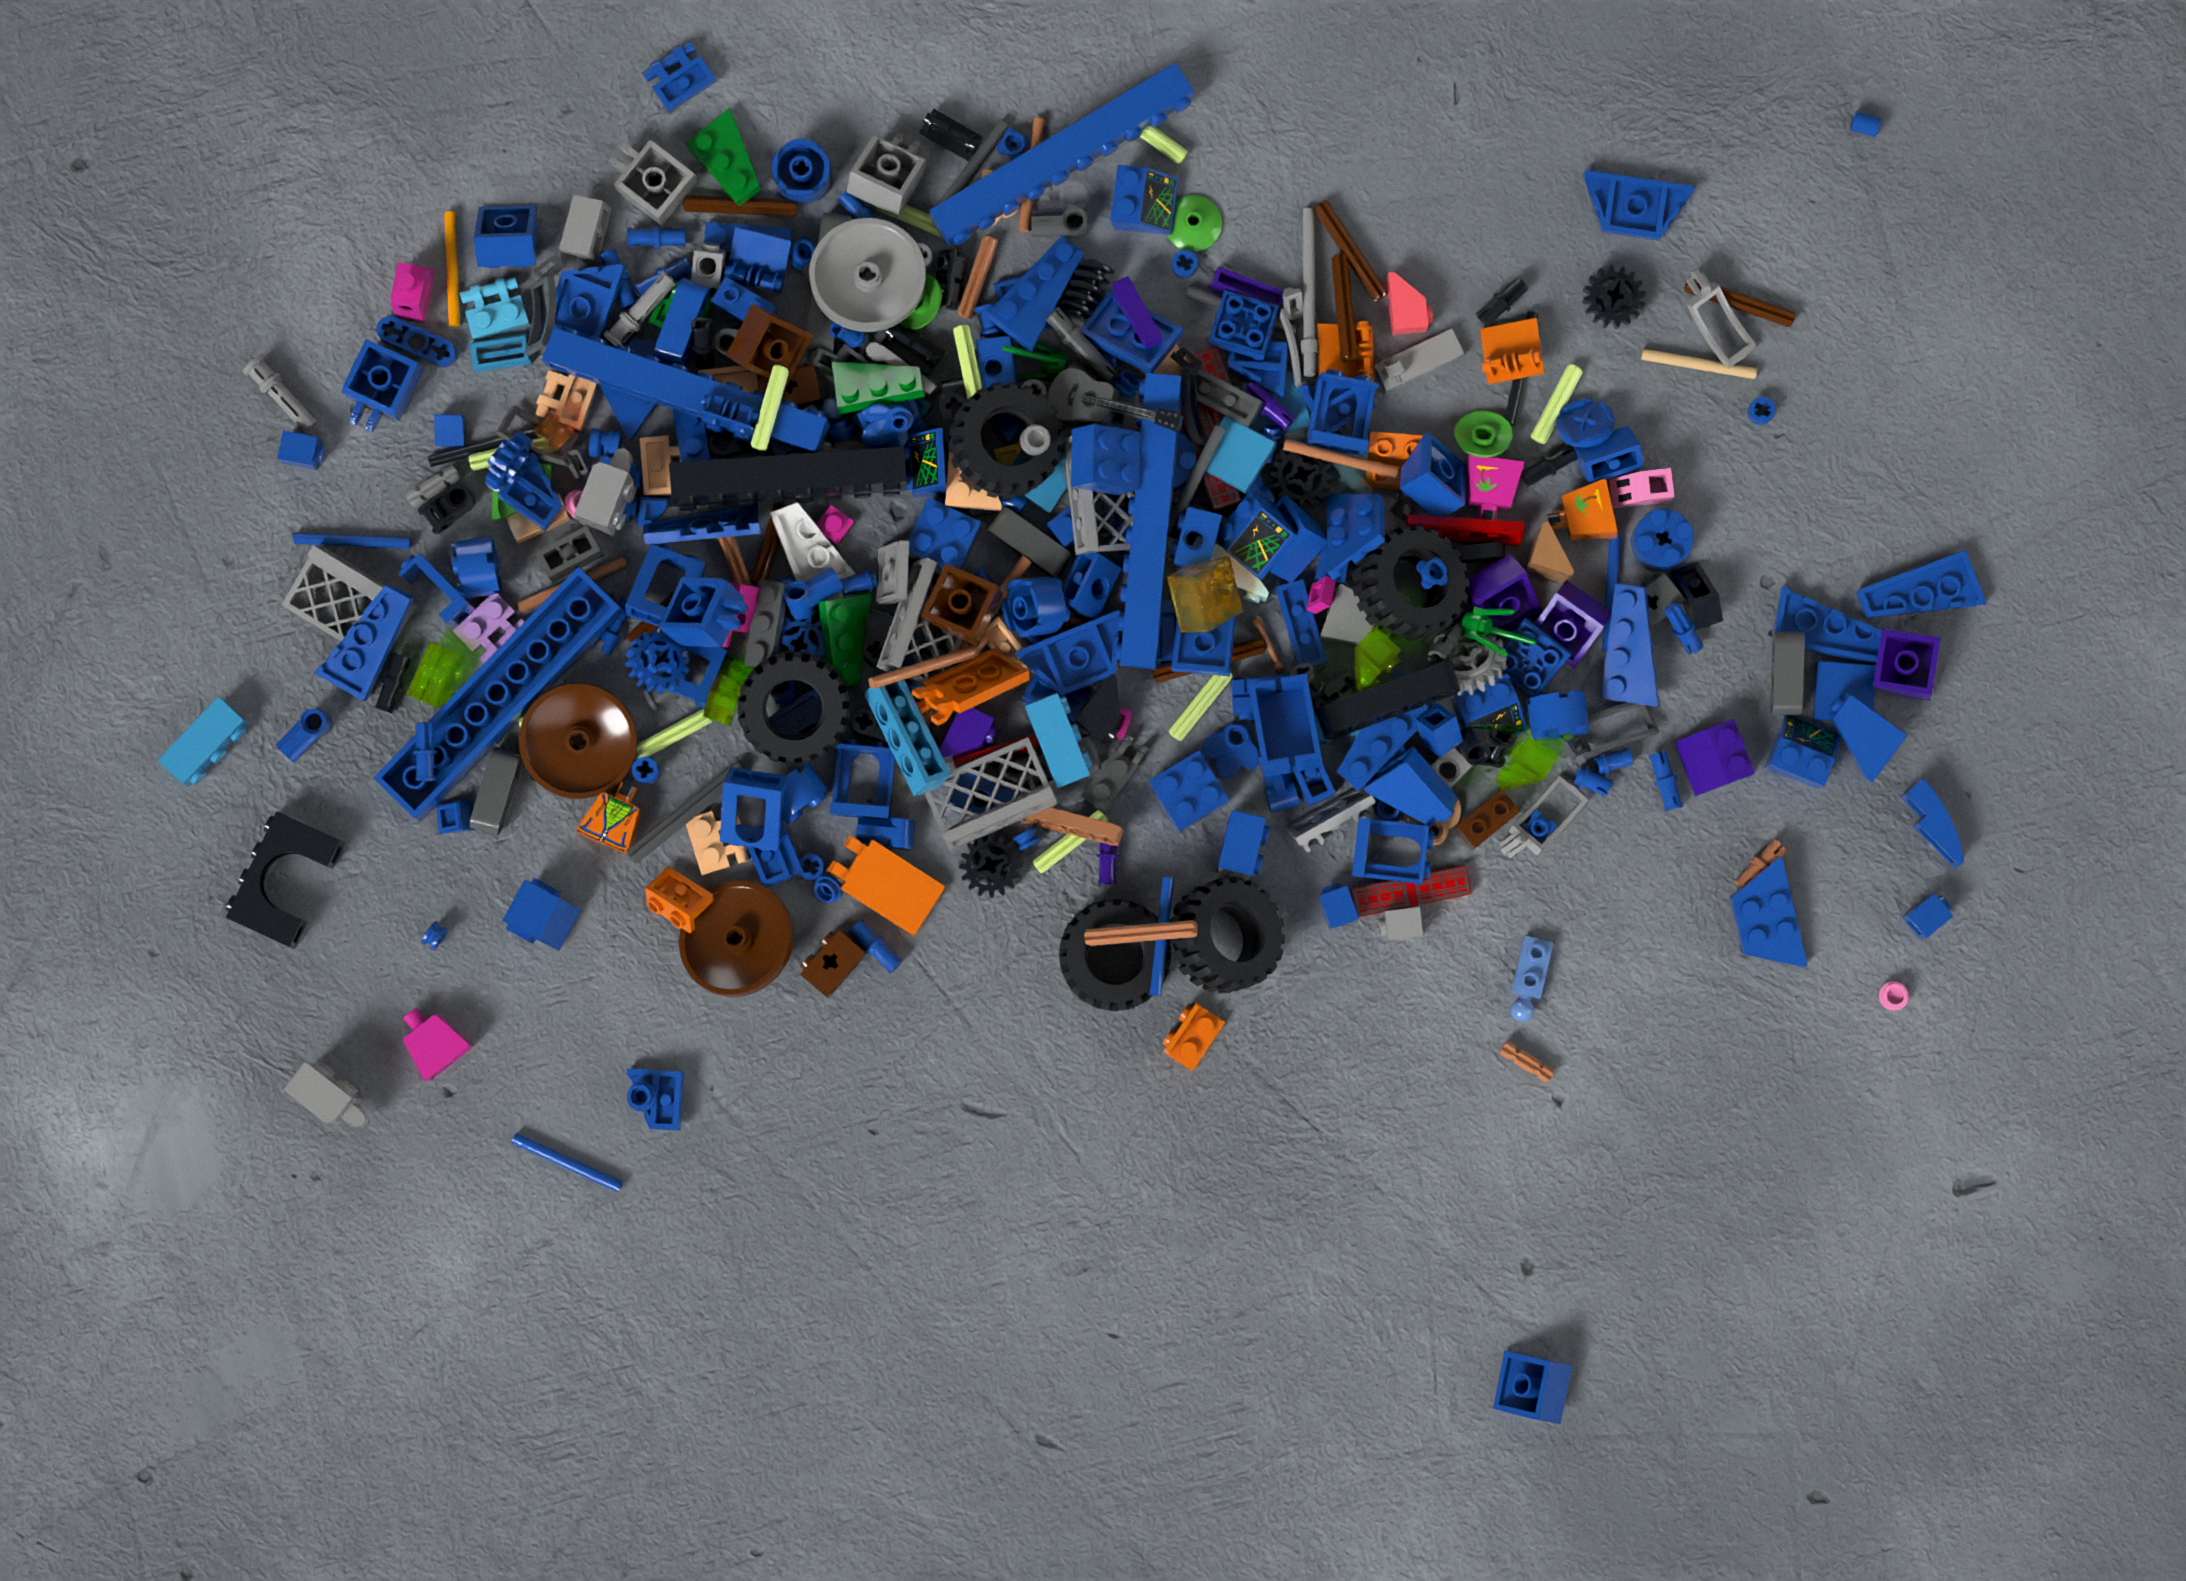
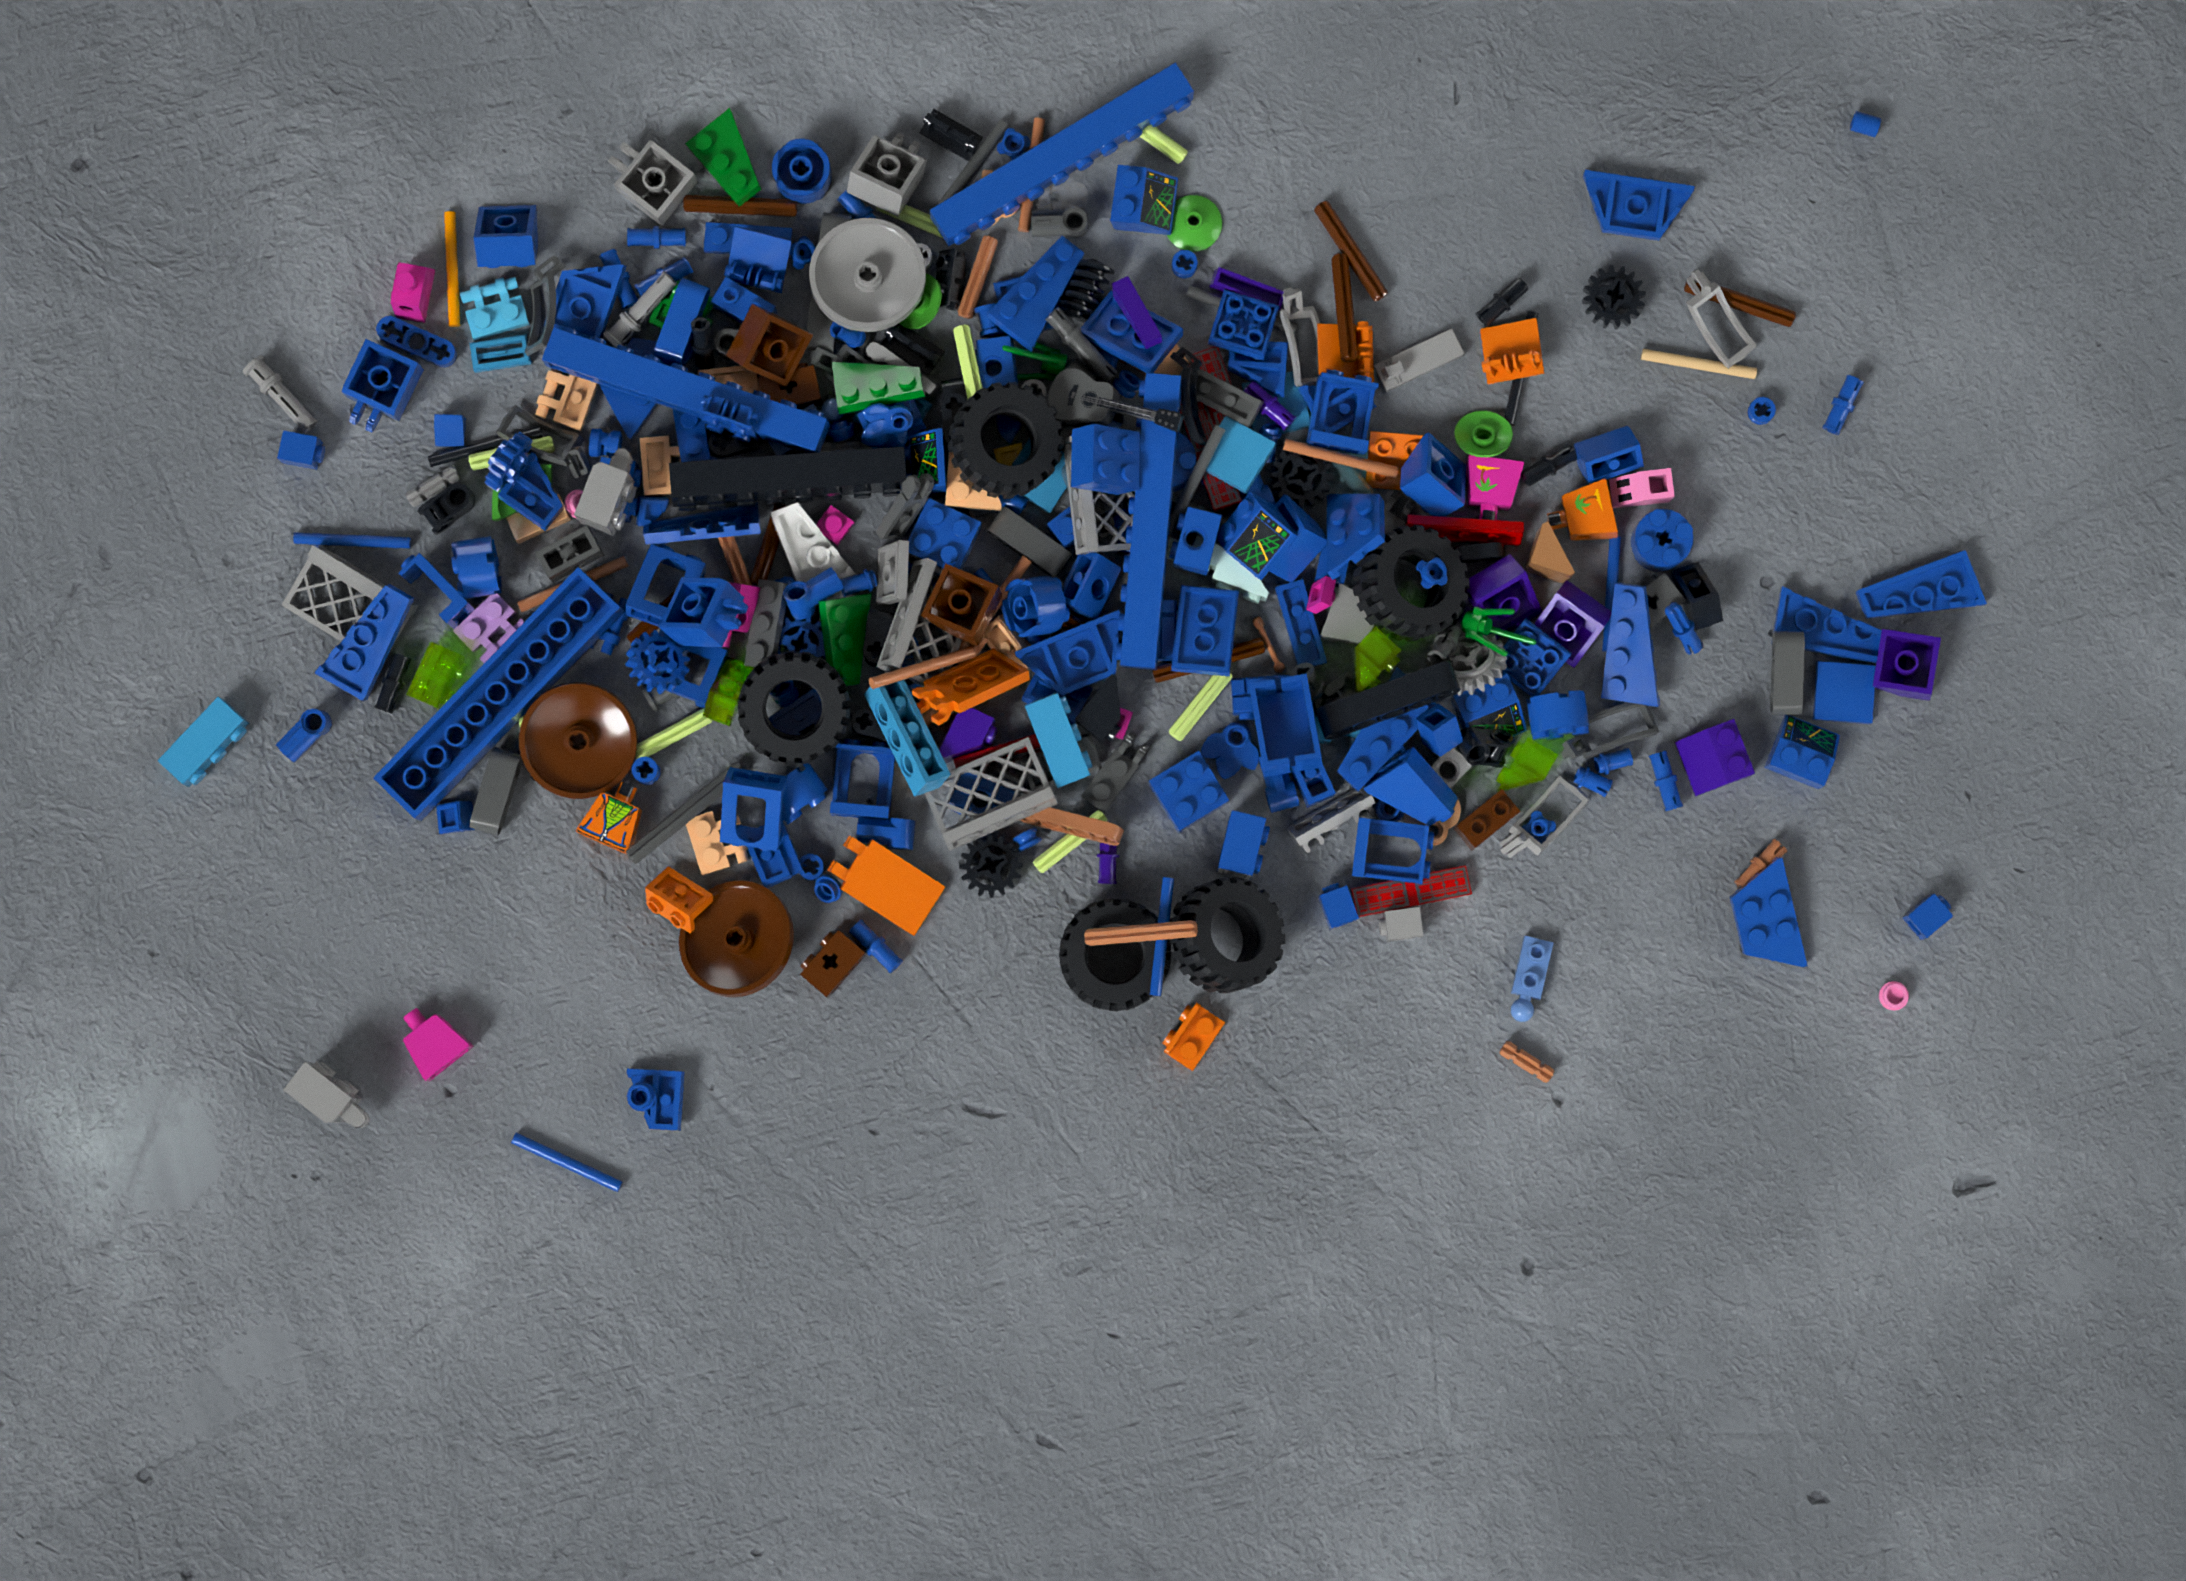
(251, 904): black arch -> none
(425, 751): blue axle -> none
(434, 936): blue bush -> none
(541, 914): blue plate -> none
(553, 430): clear orange wheel -> none
(585, 228): light grey hinge -> none
(682, 84): blue plate -> none
(700, 274): light grey brick -> none
(769, 407): yellowish green axle -> none
(906, 506): none -> dark grey hinge
(1035, 439): light grey tile -> none
(1205, 595): clear yellow slope -> none
(1309, 345): light grey bar -> none
(1406, 307): coral slope -> none
(1532, 1387): blue slope -> none
(1557, 401): yellowish green axle -> none
(1585, 423): blue tile -> none
(1843, 404): none -> blue pin
(1865, 734): blue slope -> none
(1934, 822): blue slope -> none

